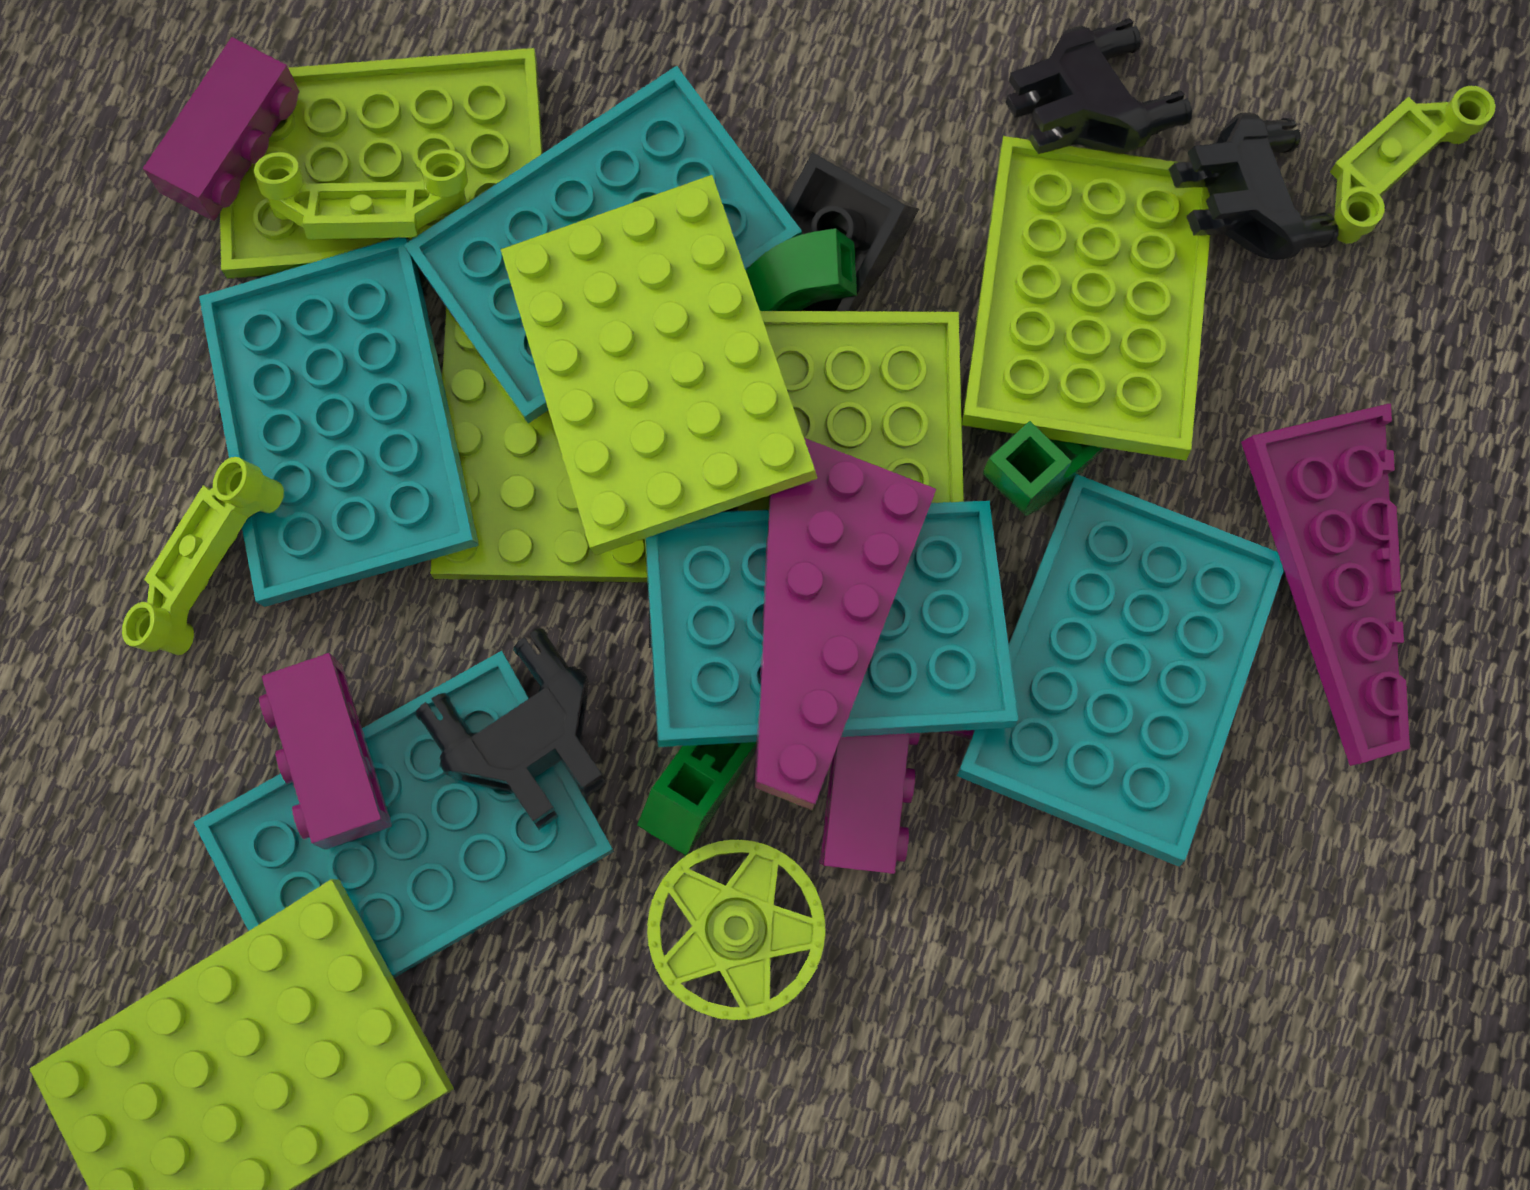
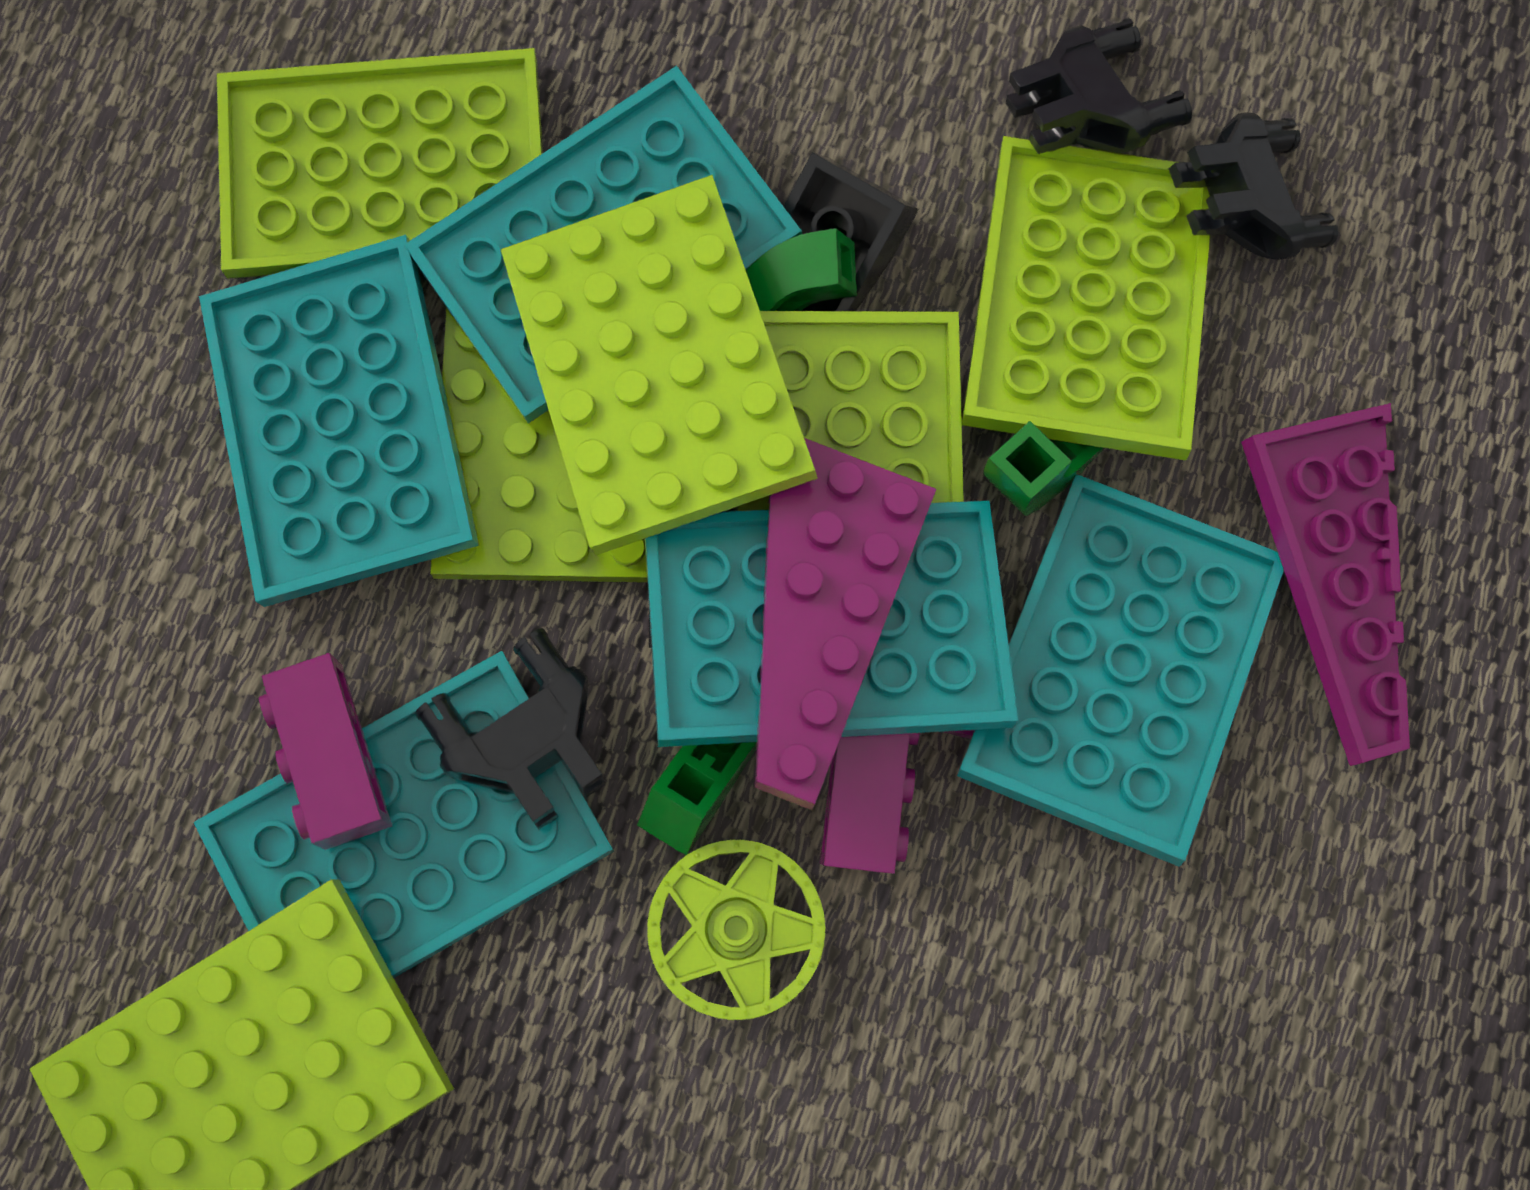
(194, 554): lime plate -> none
(223, 129): magenta brick -> none
(363, 208): lime plate -> none
(1395, 149): lime plate -> none

